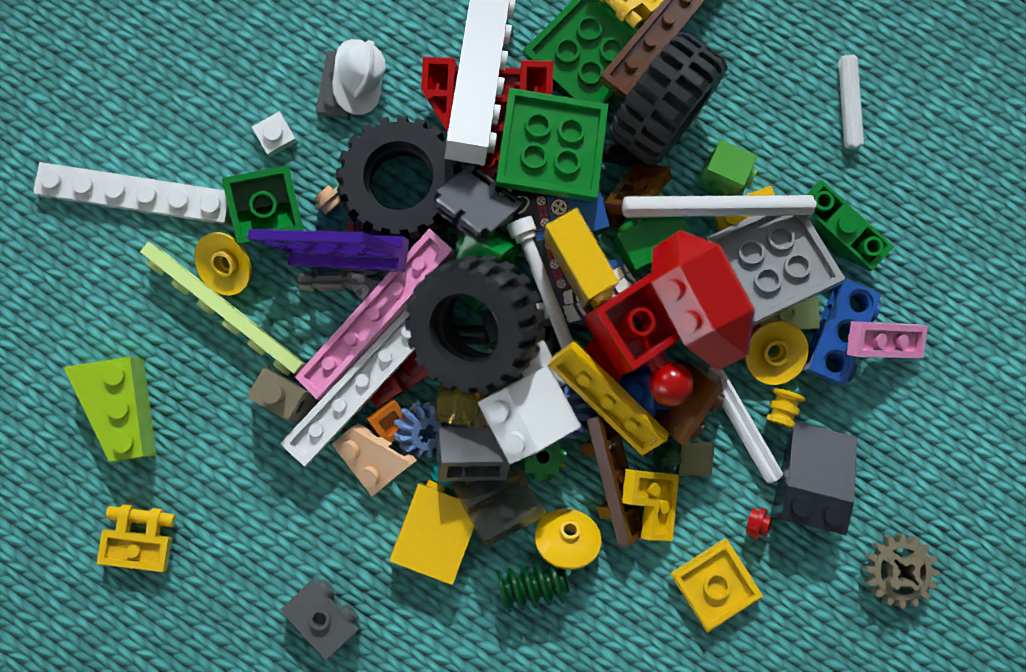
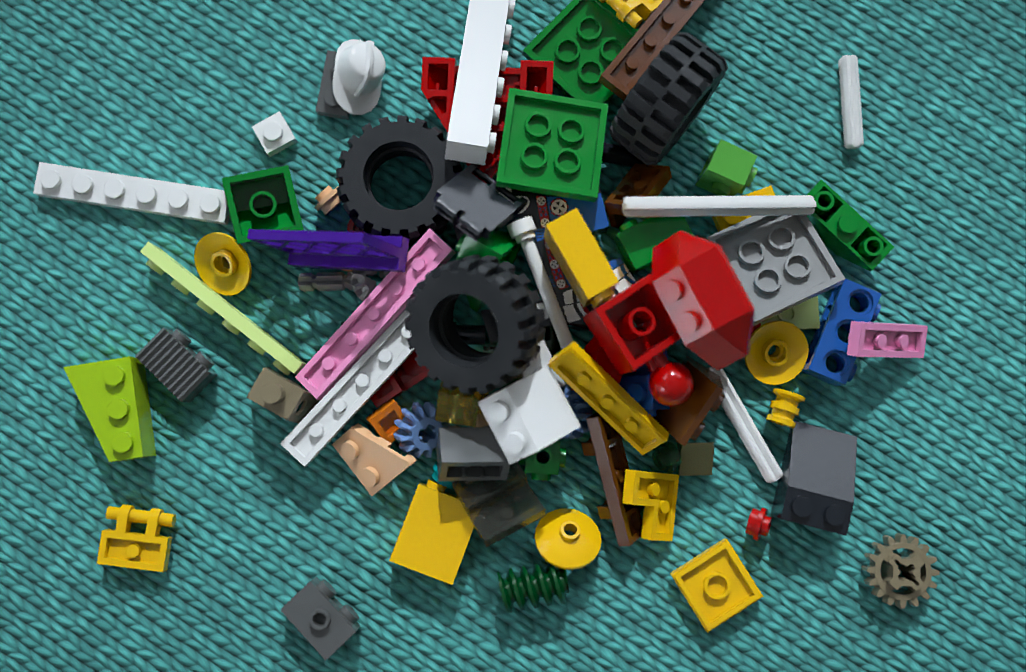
(177, 364): none -> dark grey brick

